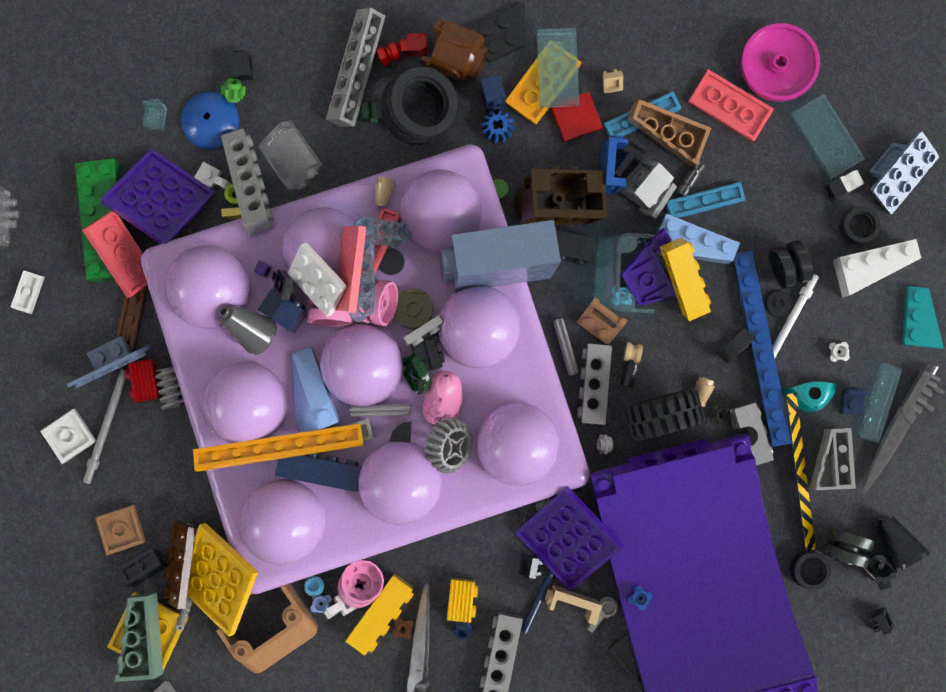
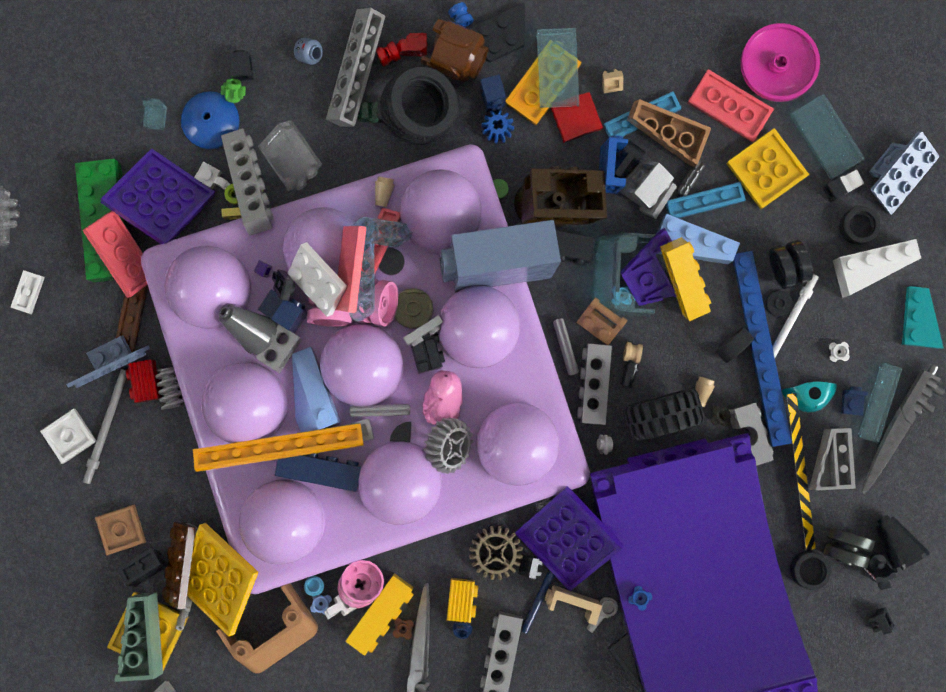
(283, 351): none -> light grey brick
(308, 51): none -> sand blue head
(416, 374): dark green tile -> none
(460, 14): none -> blue wheel
(508, 564): none -> dark tan gear
(767, 168): none -> yellow plate

